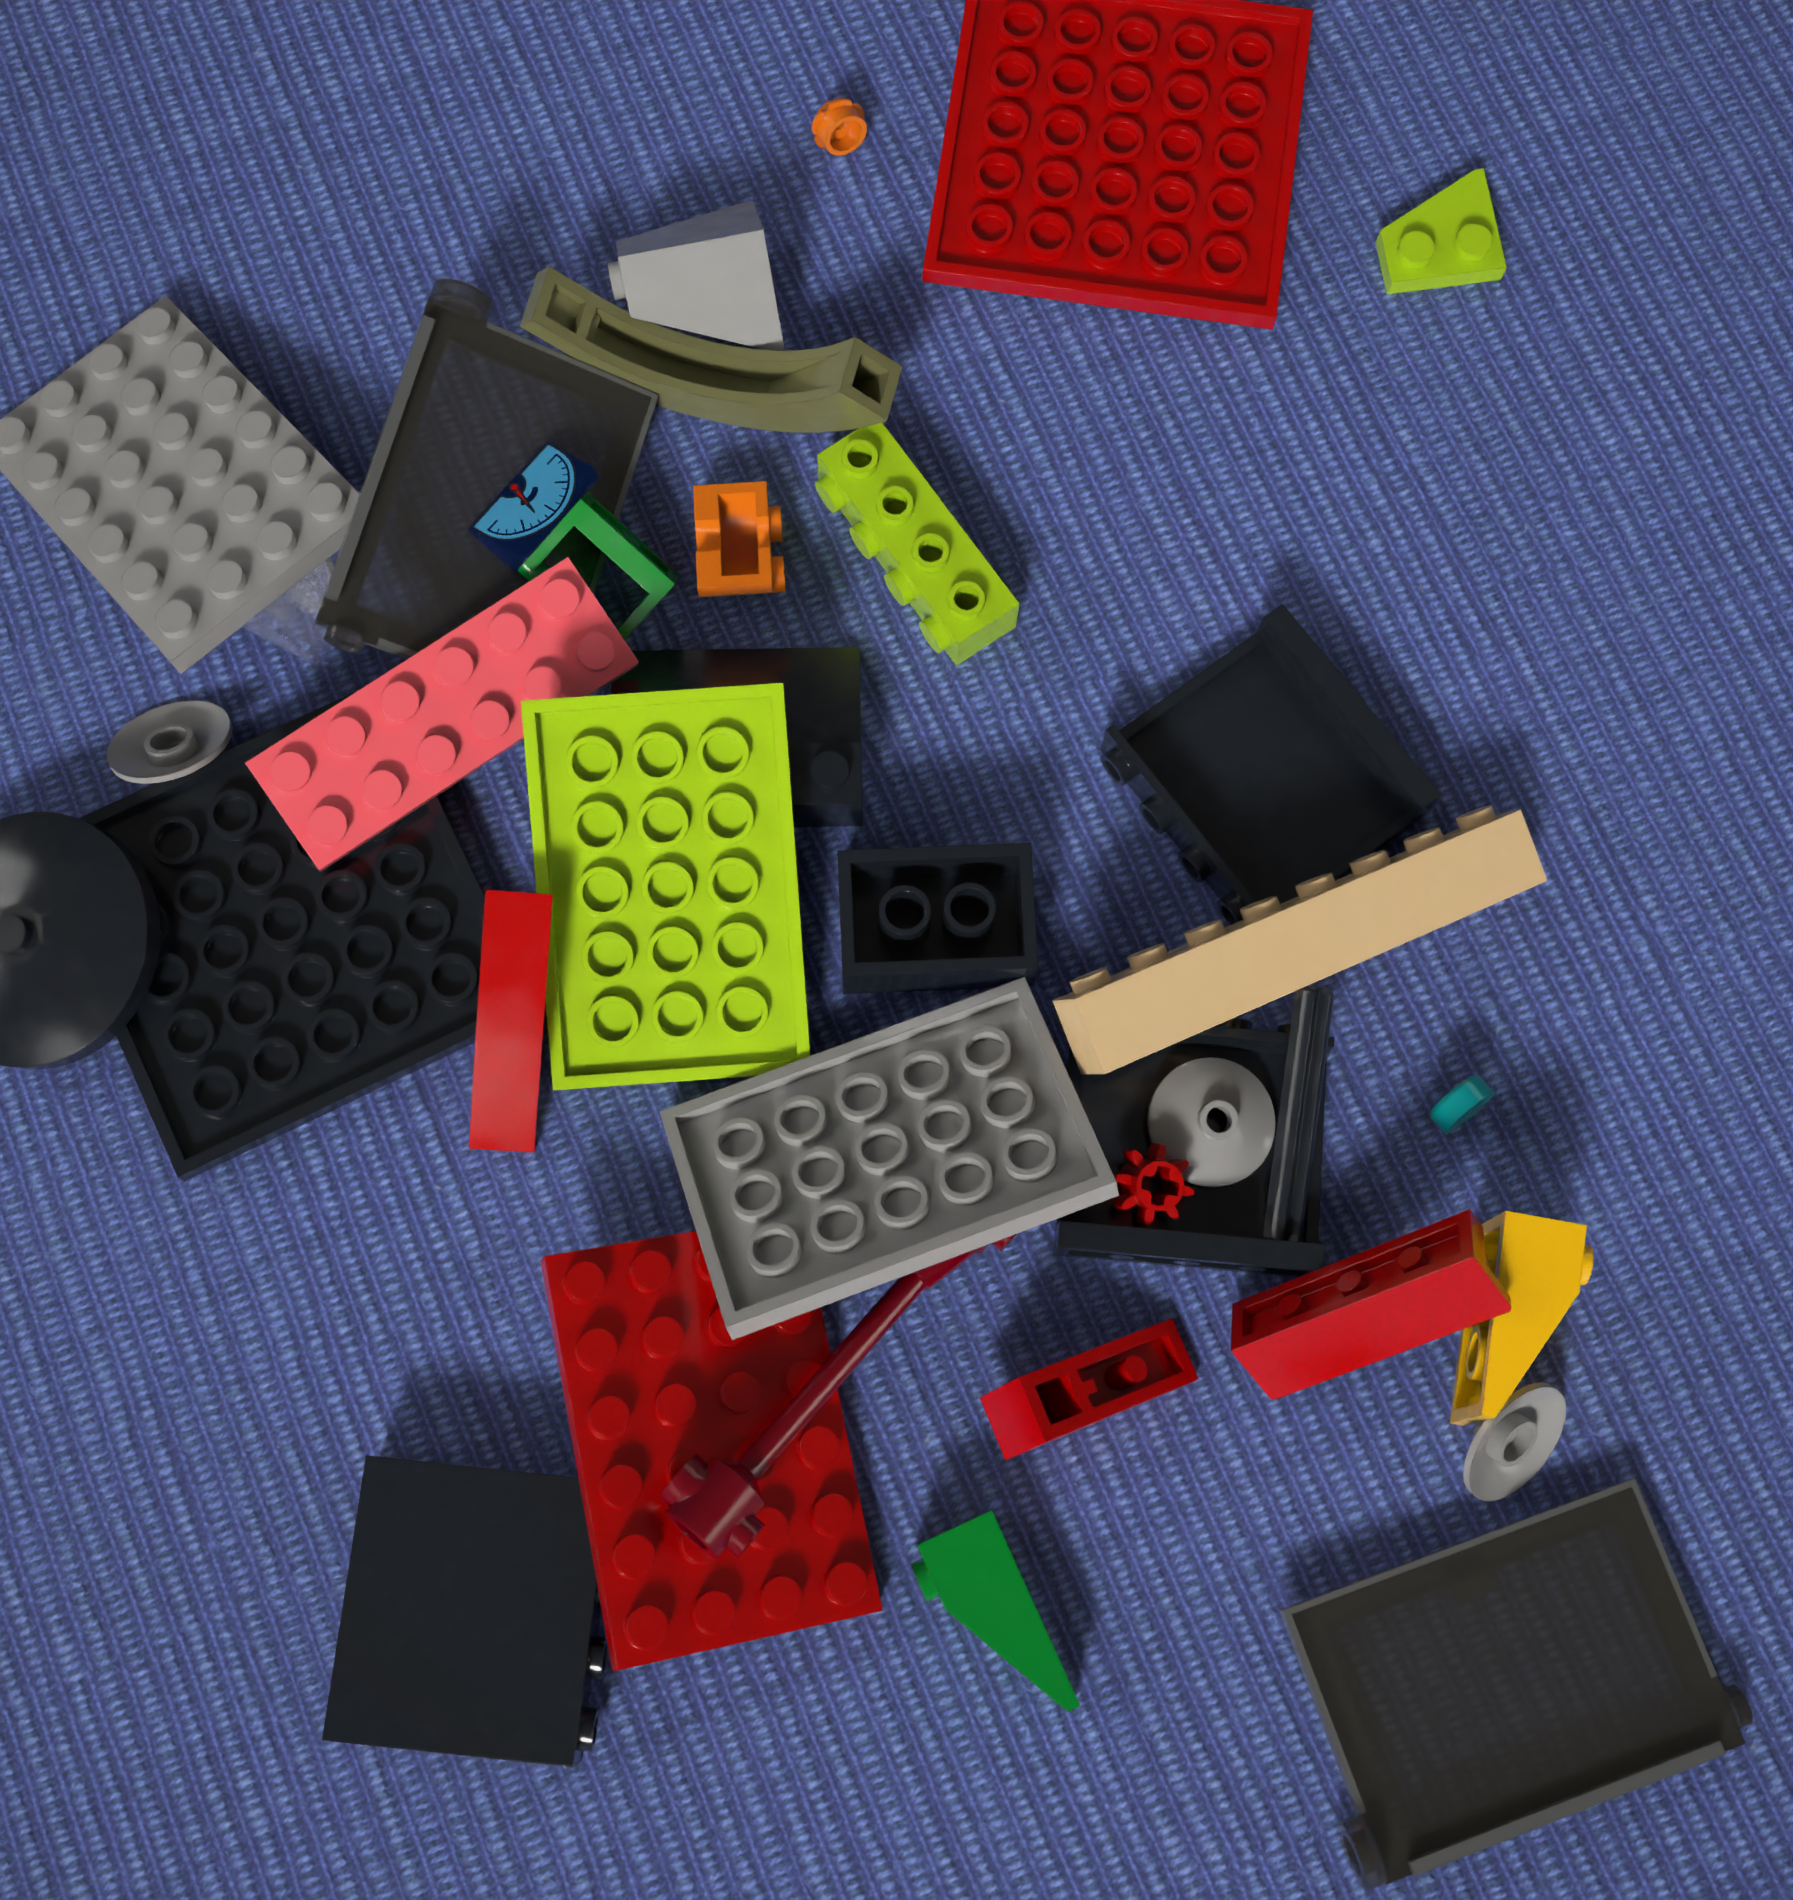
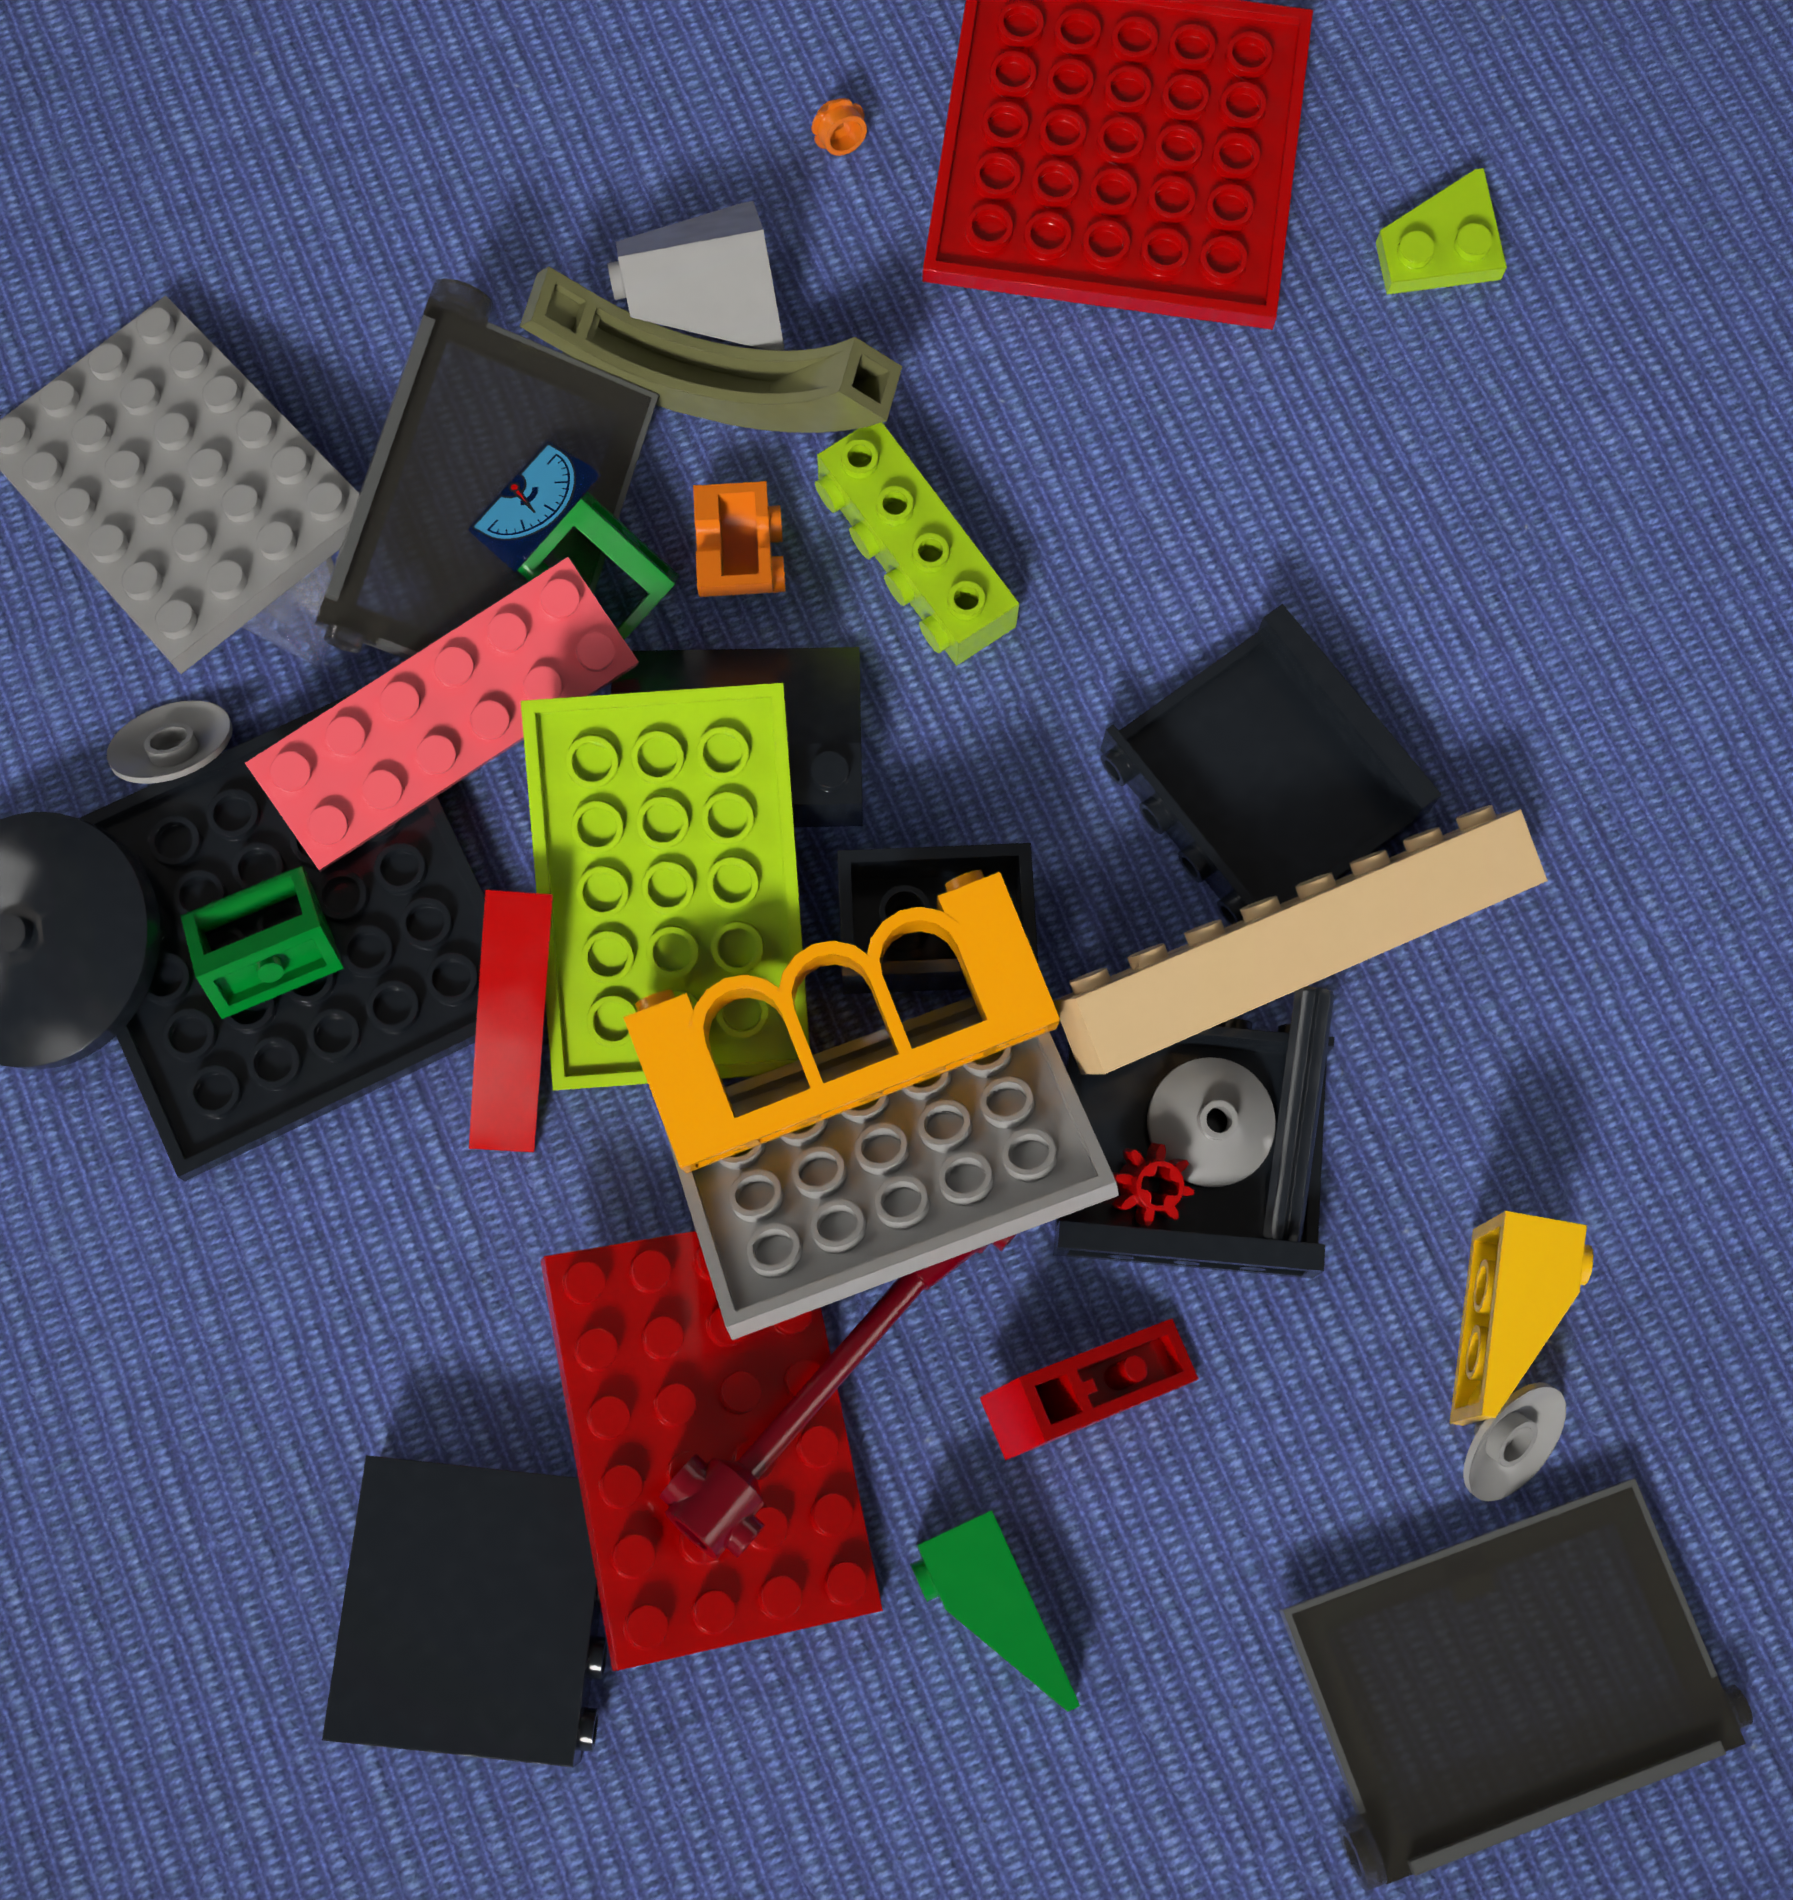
(266, 961): none -> green tile
(997, 965): none -> light orange fence
(1368, 1307): red panel -> none
(1461, 1103): teal tile -> none

